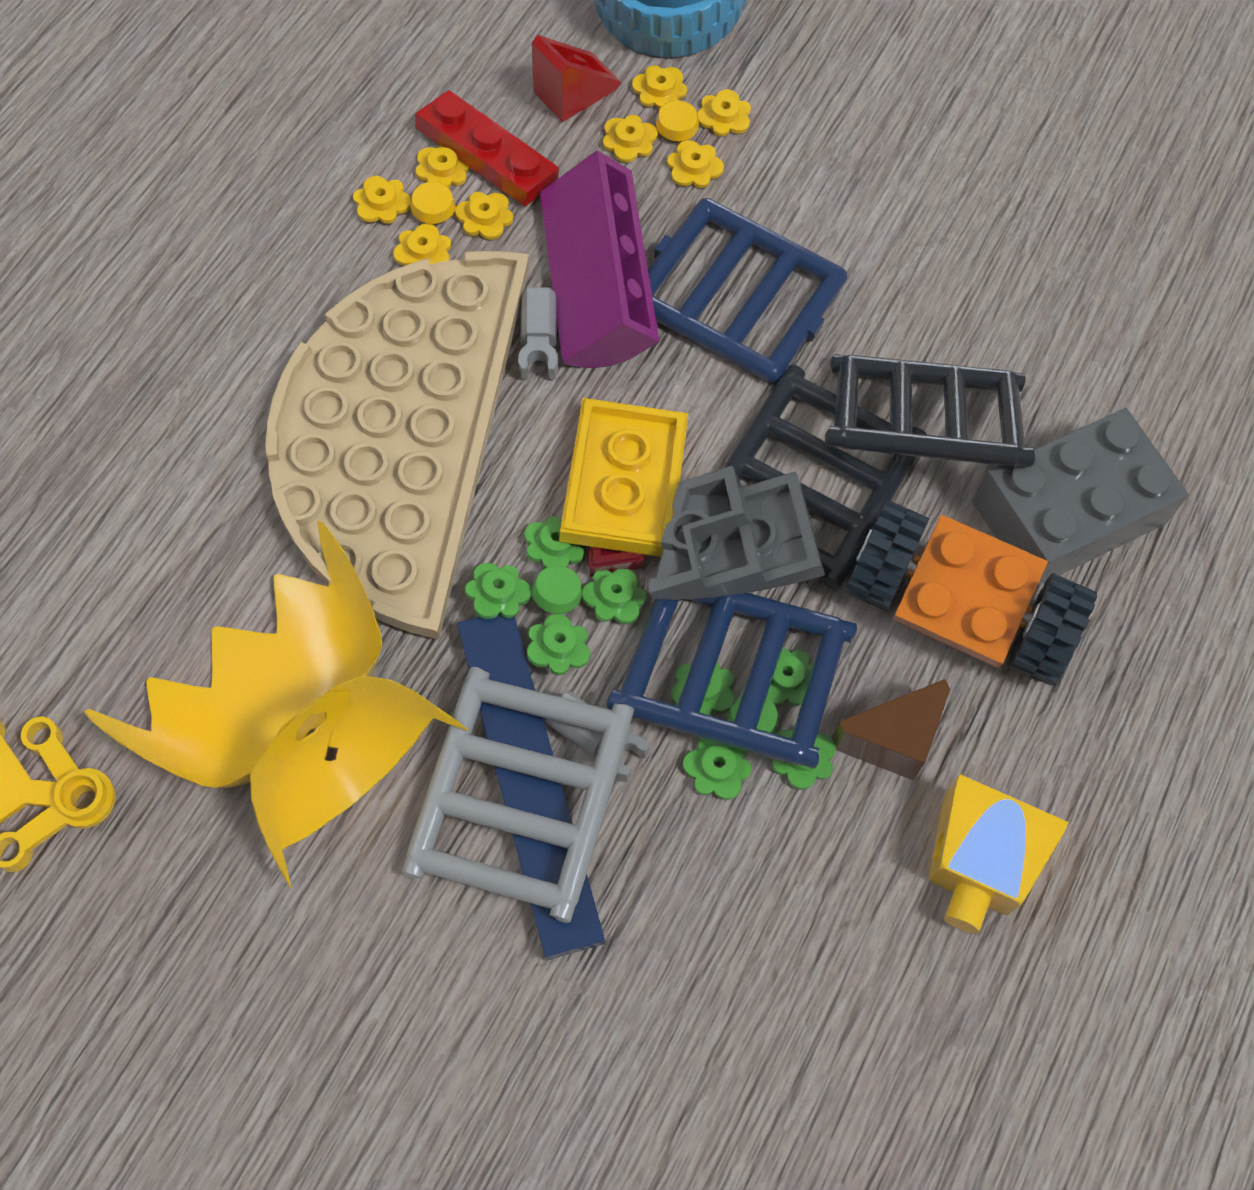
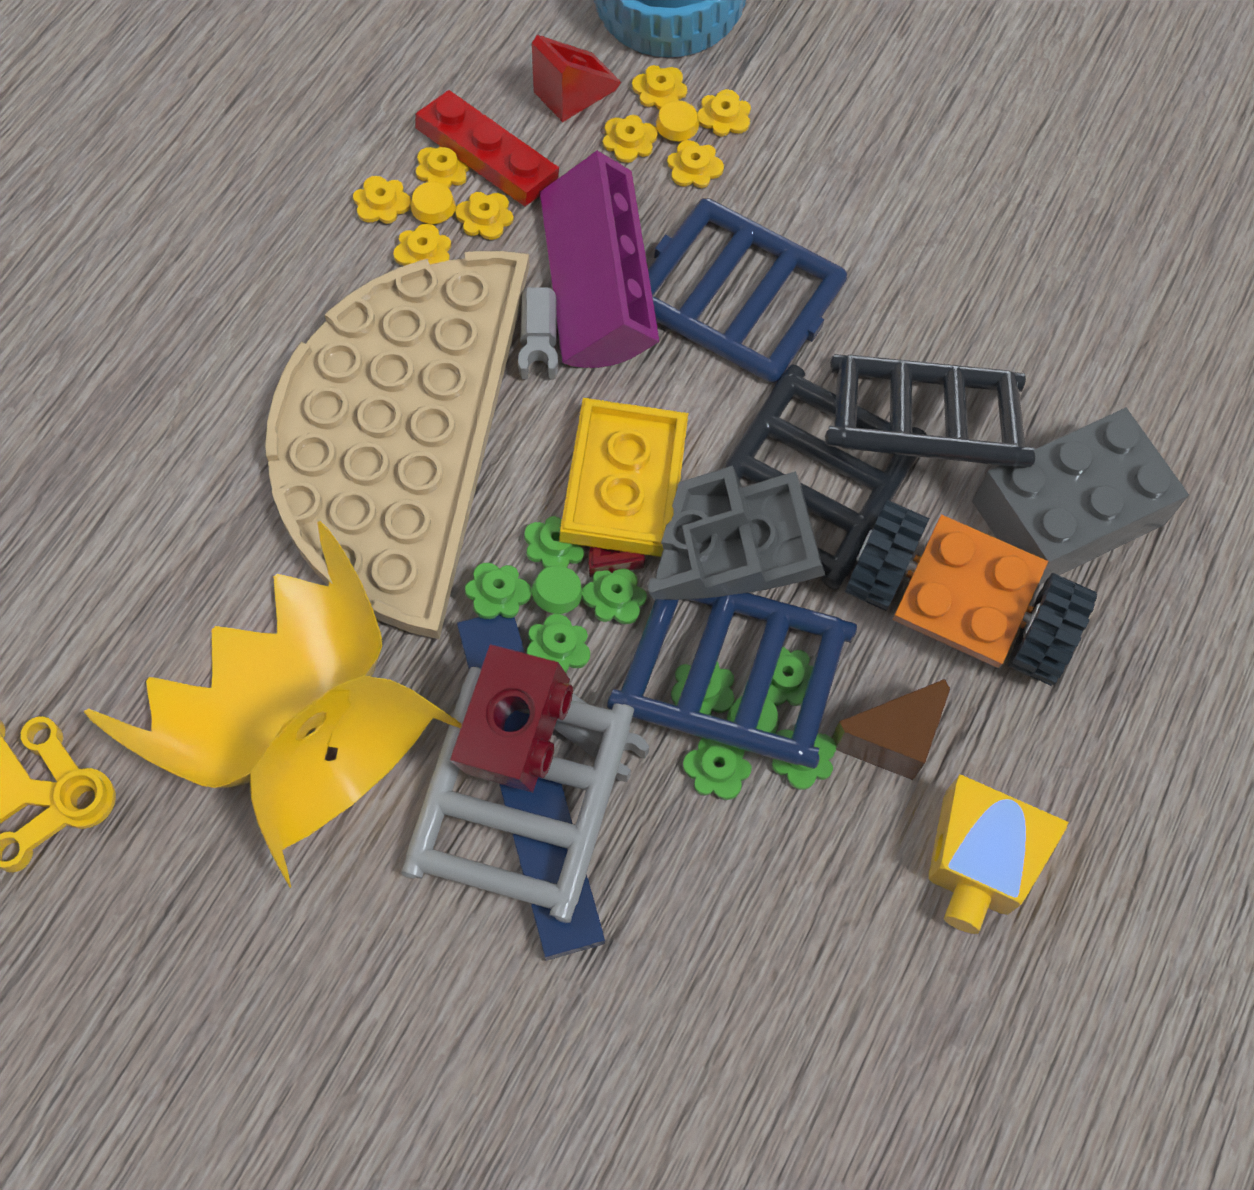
(504, 685): none -> dark red brick

